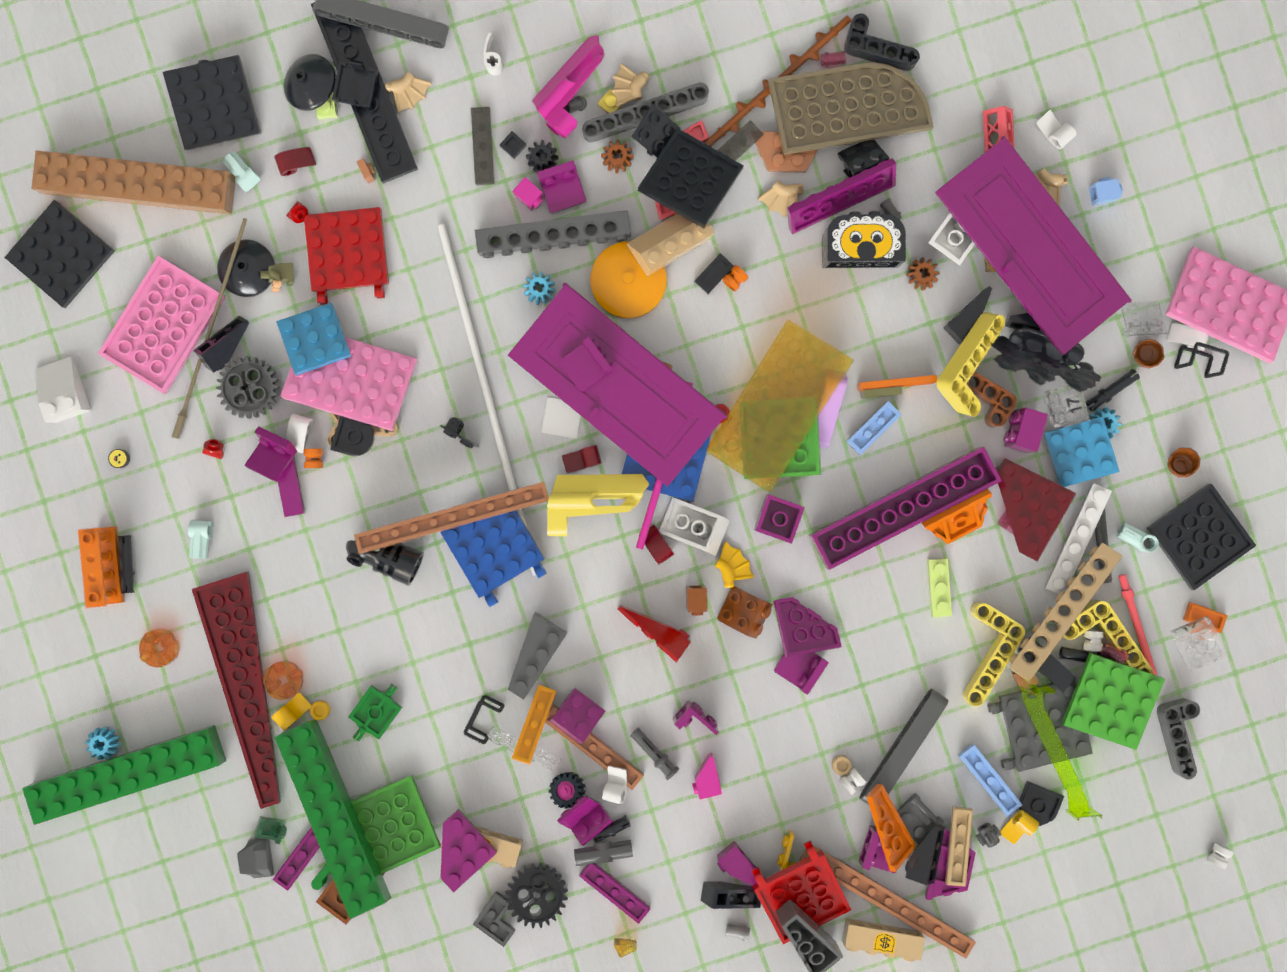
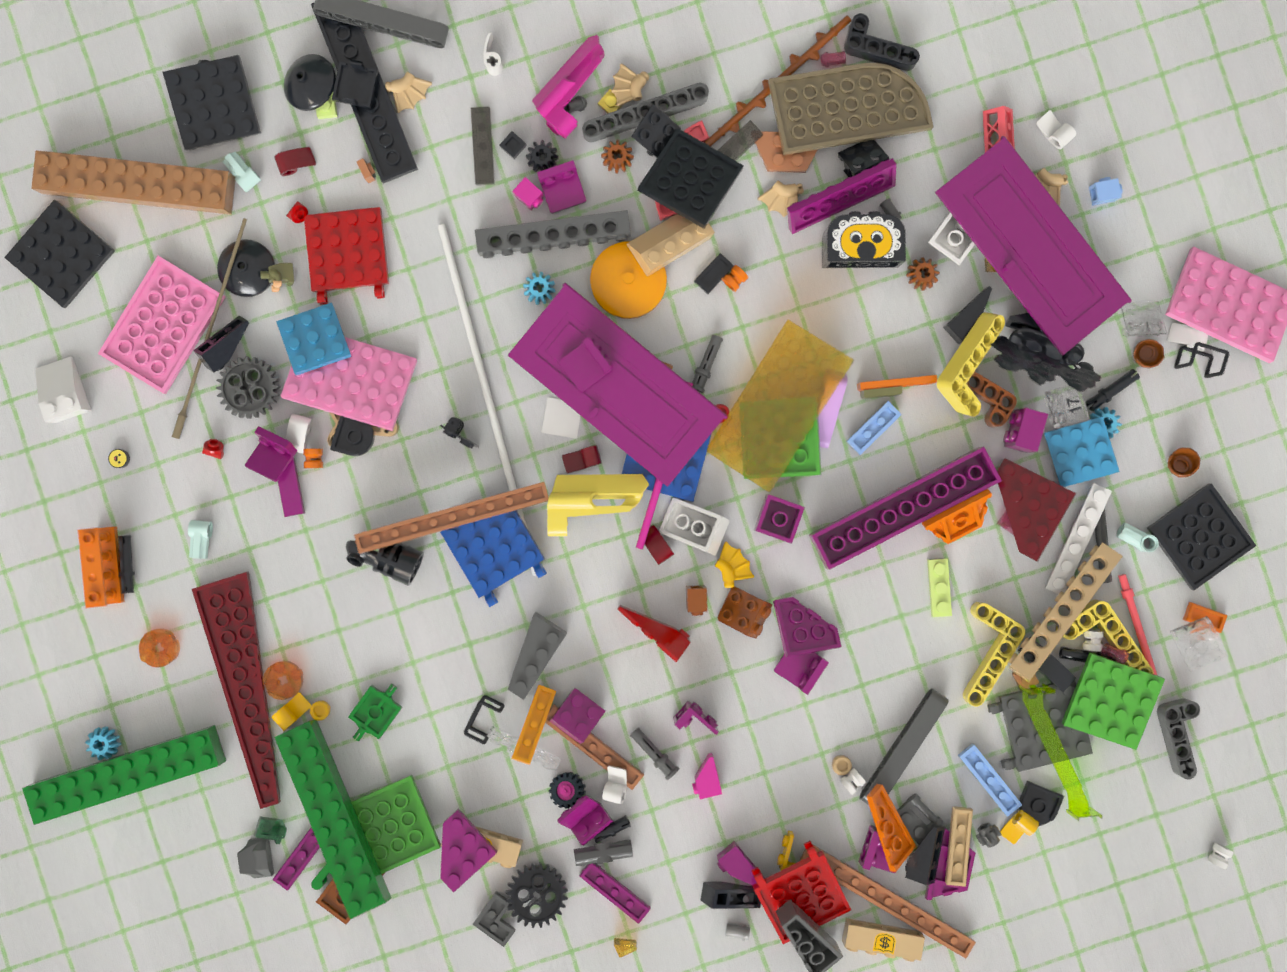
(703, 371): none -> dark grey pin

